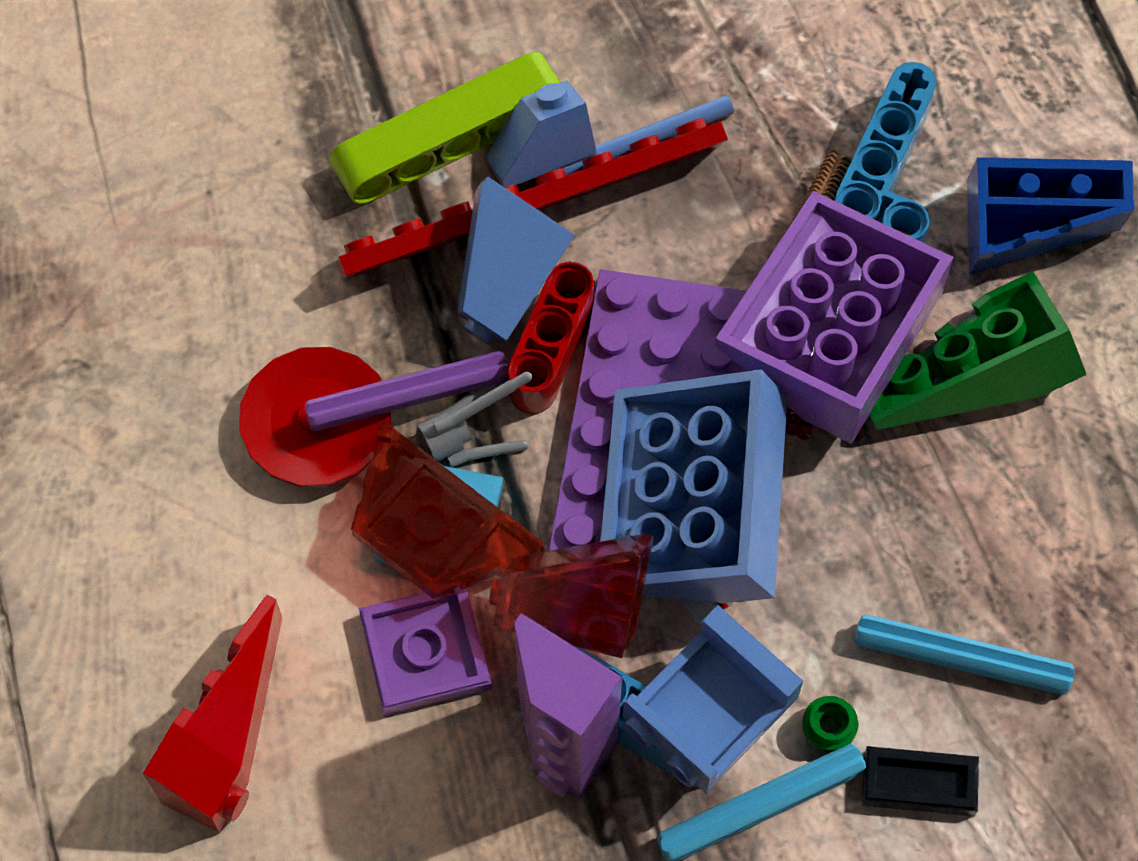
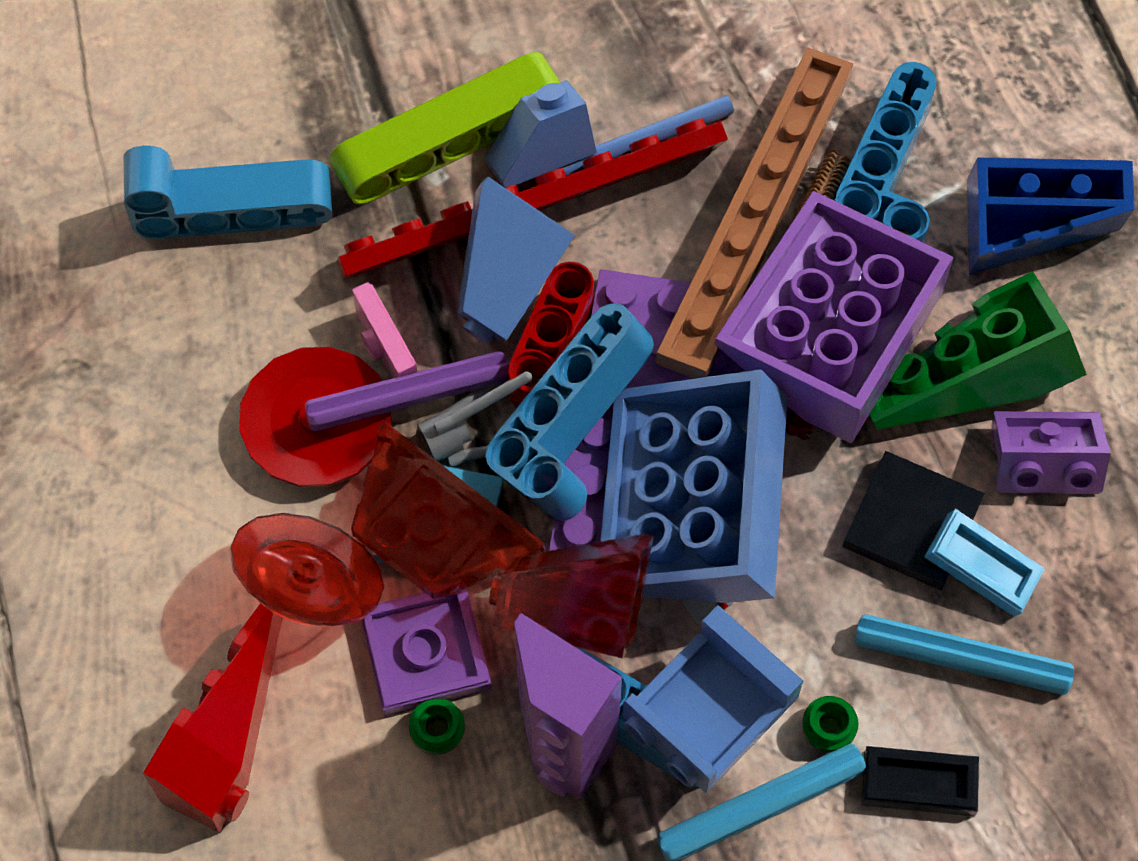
(222, 198): none -> dark azure beam
(306, 570): none -> clear red piece
(381, 335): none -> bright pink plate
(431, 711): none -> green plate
(564, 409): none -> dark azure beam
(754, 213): none -> nougat plate
(905, 514): none -> black tile
(984, 562): none -> medium azure tile
(1050, 452): none -> medium lavender bracket

